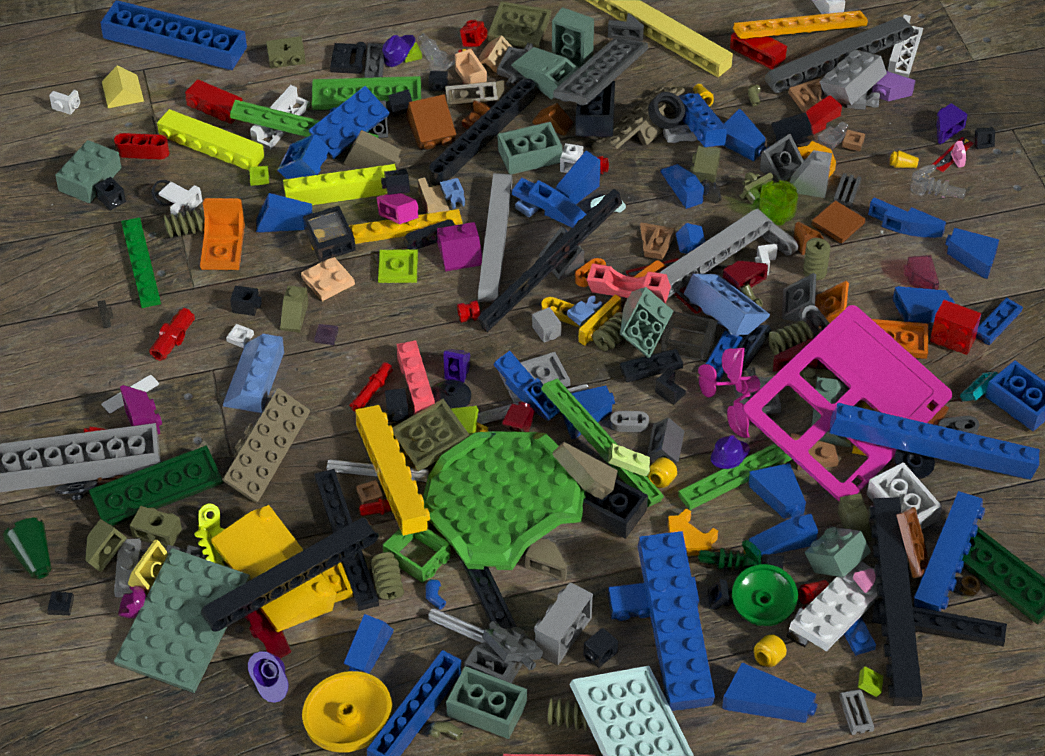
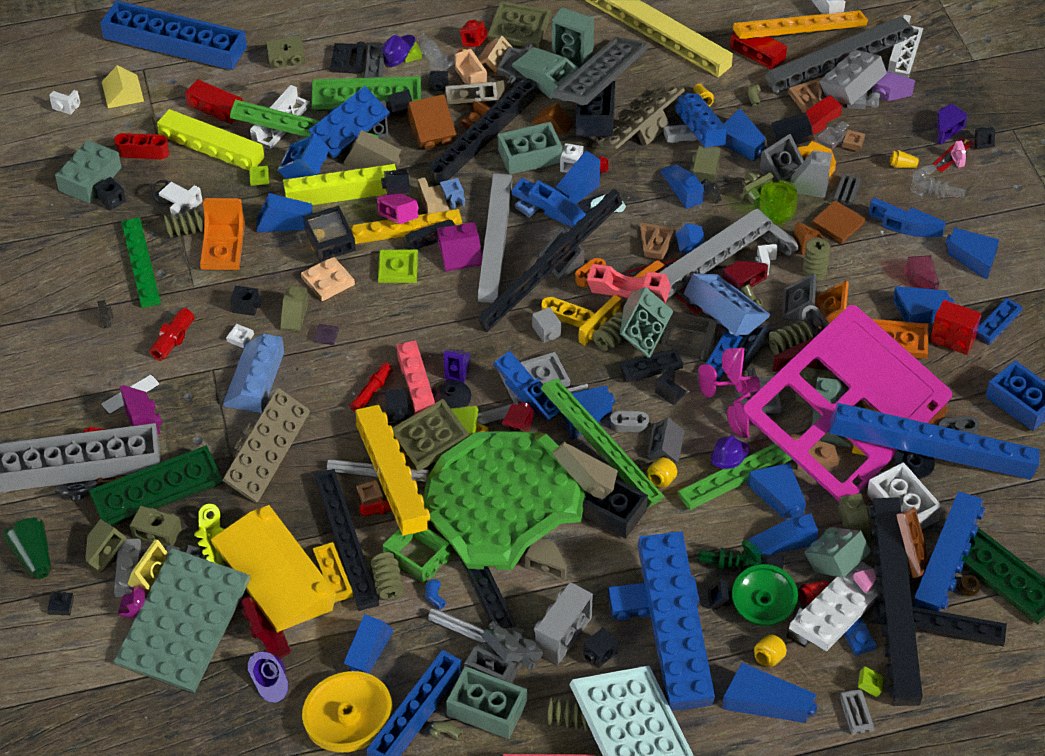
(289, 574): black beam -> none
(468, 311): red wheel -> none
(583, 312): medium blue plate -> none
(629, 30): dark grey slope -> none
(629, 460): yellowish green plate -> none
(660, 120): black tyre -> none
(693, 538): light orange piece -> none
(978, 387): teal plate -> none

